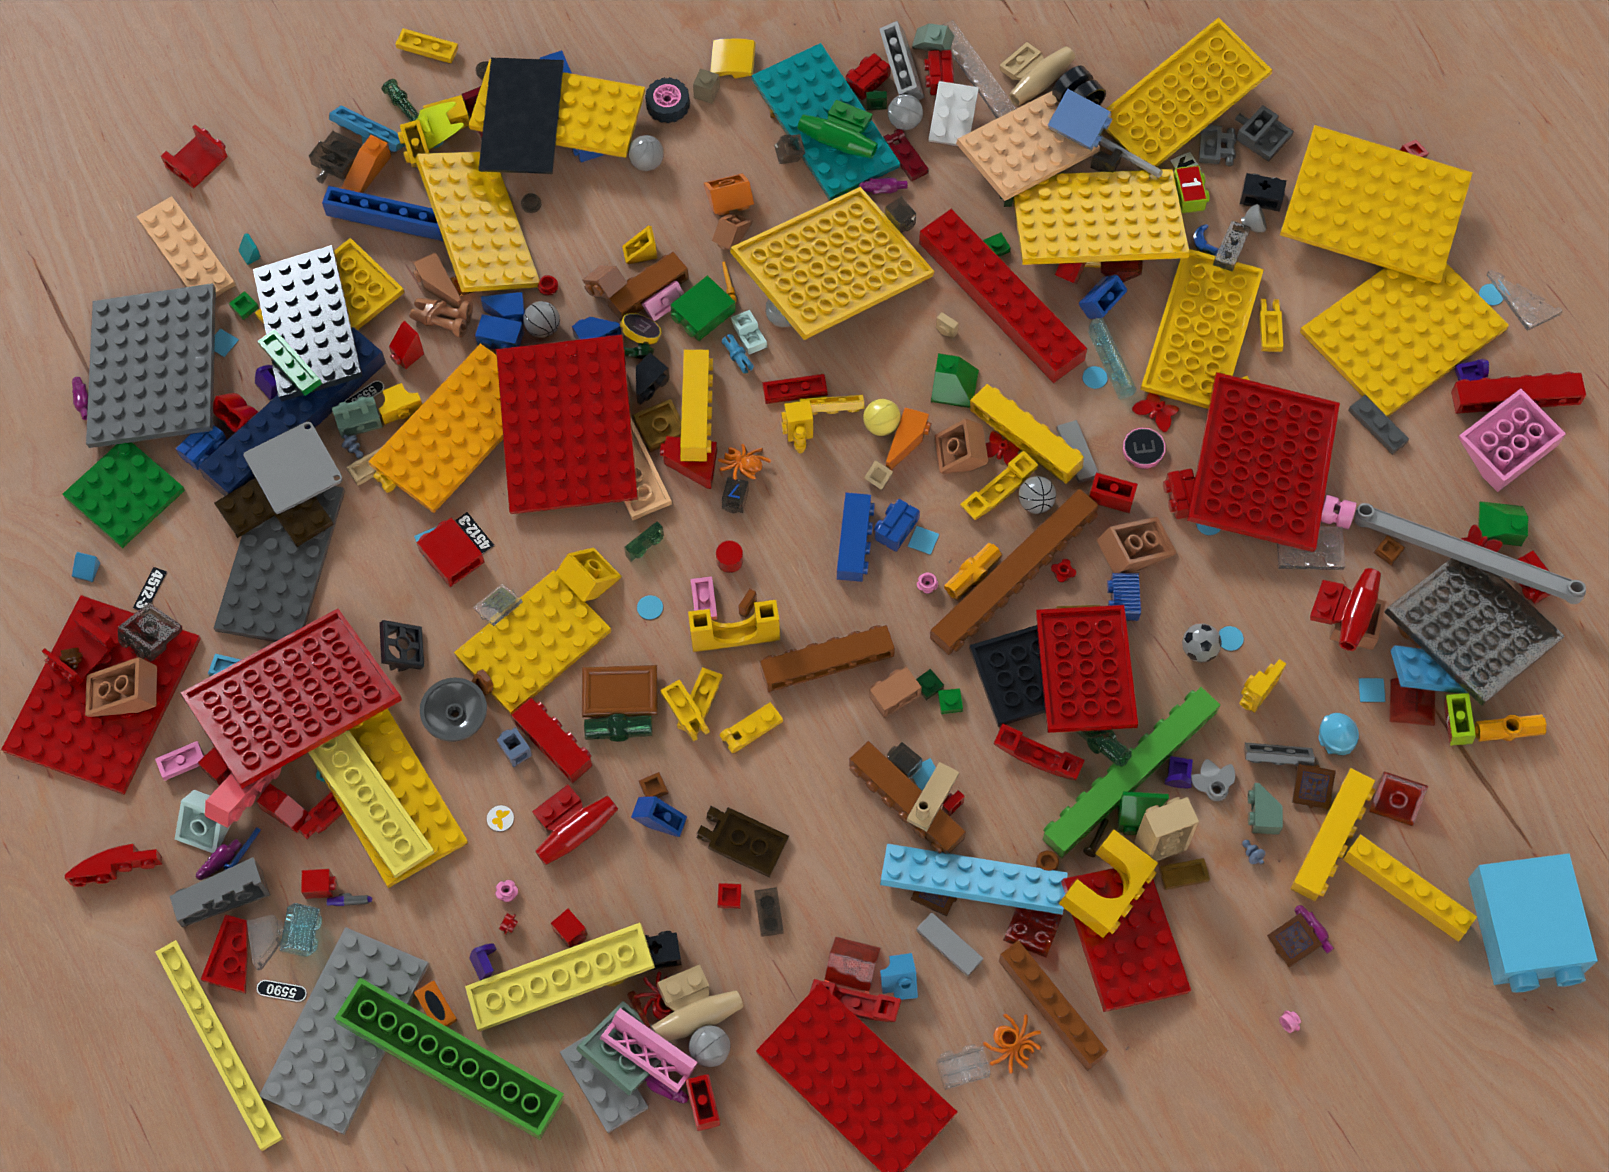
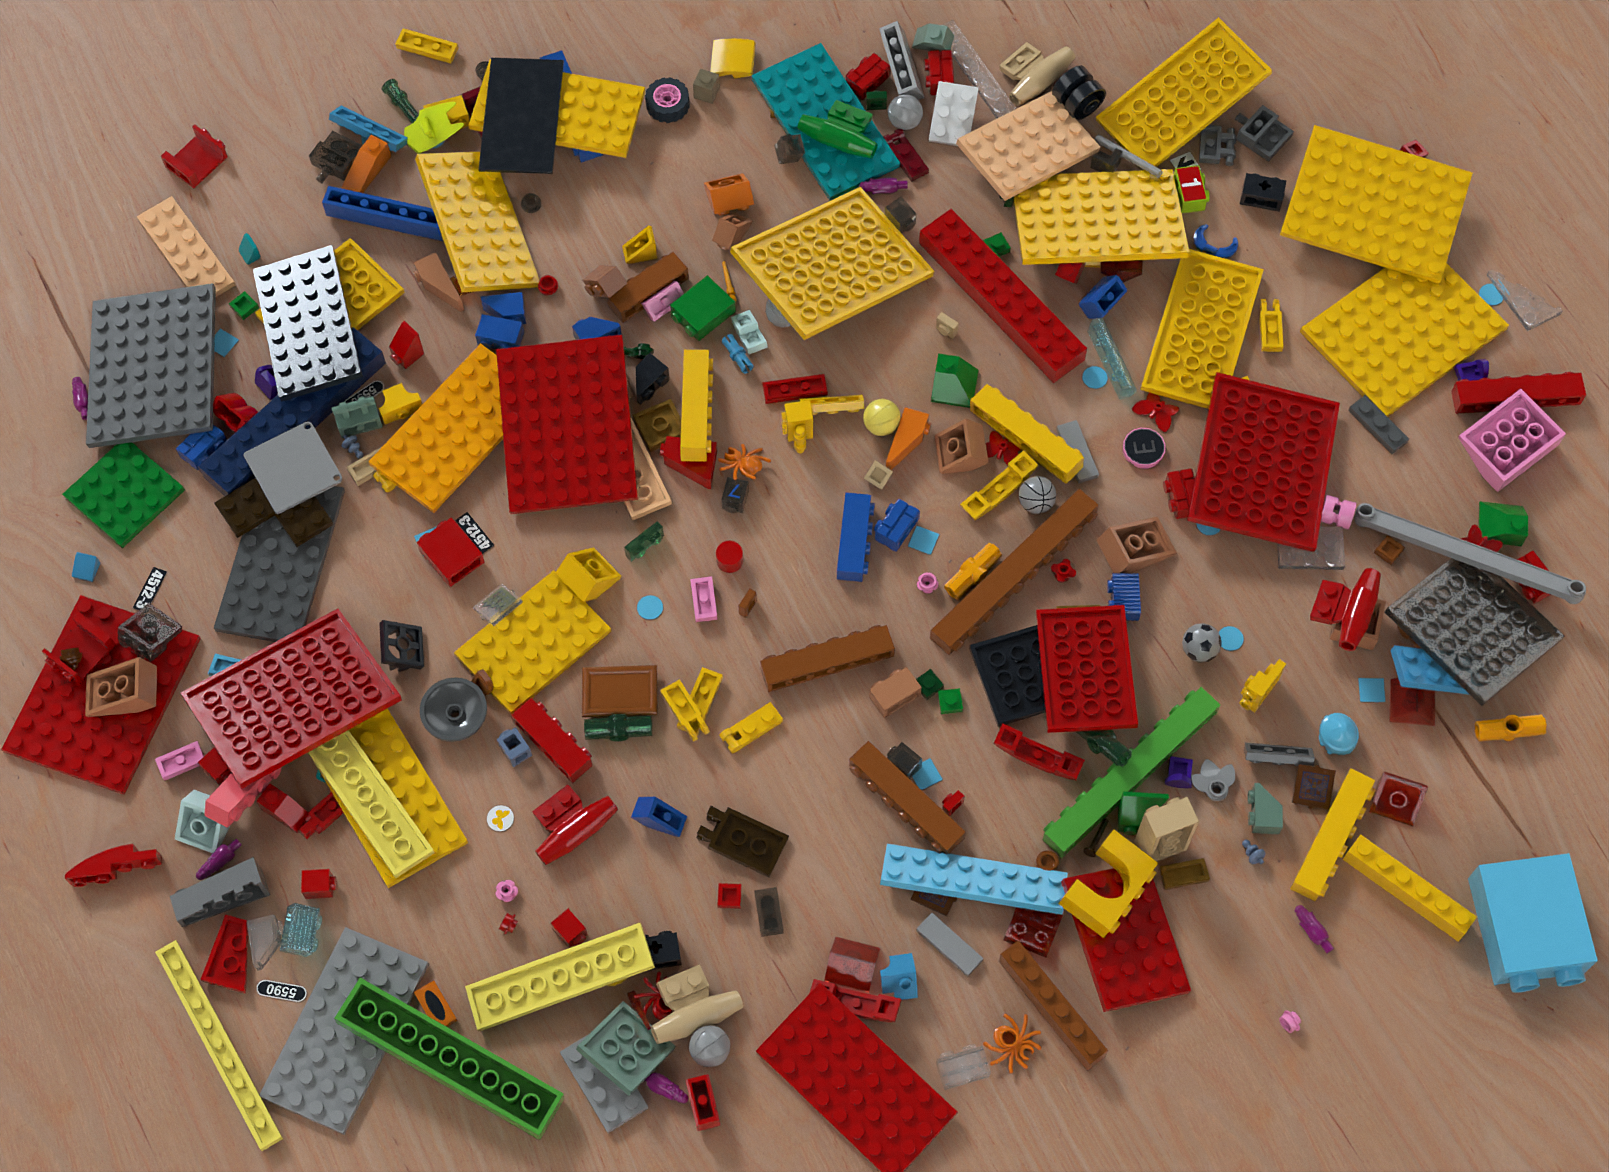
(240, 854): blue piece -> none
(289, 362): plate -> none
(348, 899): piece -> none
(414, 140): yellow brick -> none
(432, 310): nougat piece -> none
(480, 960): dark purple tile -> none
(541, 319): light grey piece -> none
(640, 328): tile -> none
(646, 153): light grey piece -> none
(652, 1043): bright pink fence -> none
(653, 786): dark orange tile -> none
(759, 628): yellow arch -> none
(932, 796): tan piece -> none
(1080, 120): medium blue brick -> none
(1113, 492): red brick -> none
(1232, 246): clear smoke plate -> none
(1255, 219): light grey brick -> none
(1294, 940): piece -> none
(1459, 719): lime brick -> none

